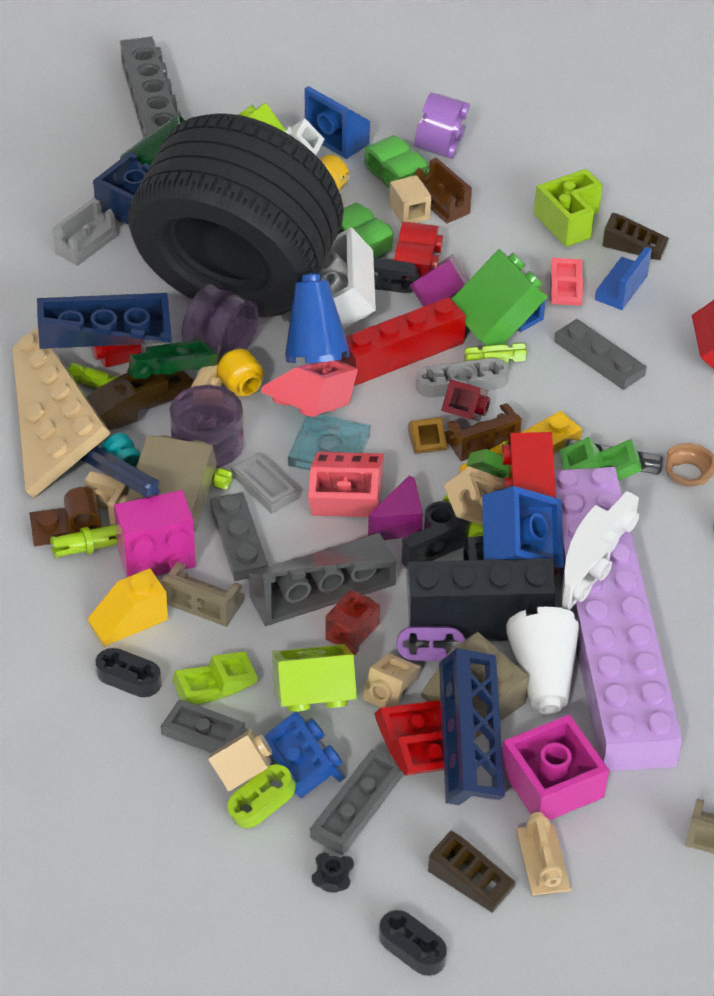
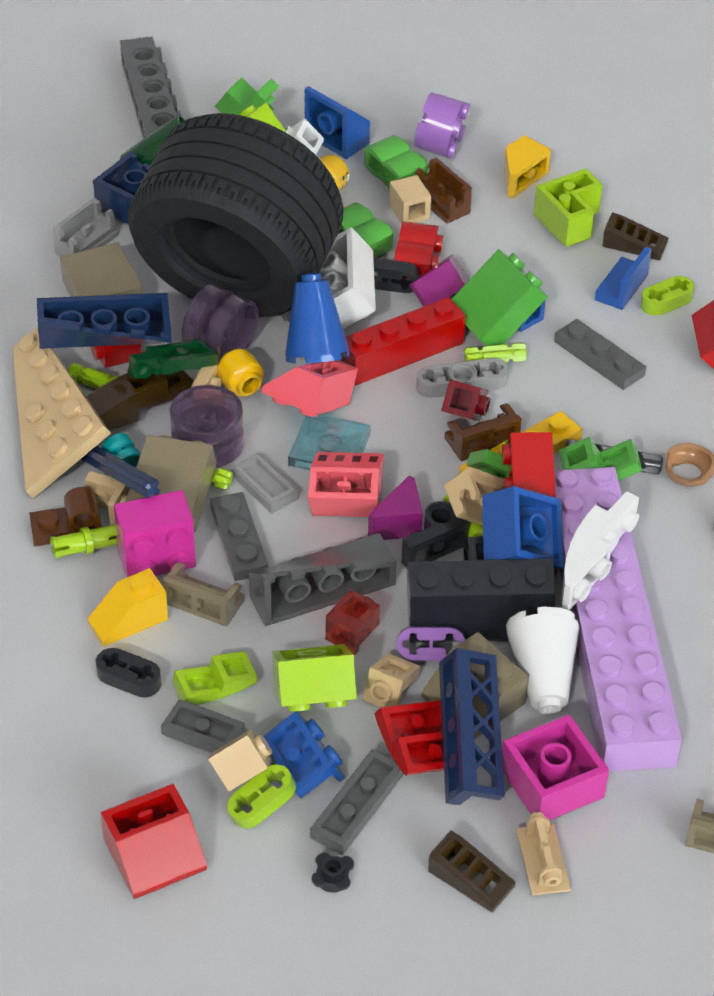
(99, 272): none -> dark tan brick
(153, 841): none -> slope
(243, 95): none -> bright green brick
(415, 939): black beam -> none
(427, 435): pearl gold slope -> none
(525, 164): none -> yellow slope
(566, 281): coral slope -> none
(667, 295): none -> lime beam

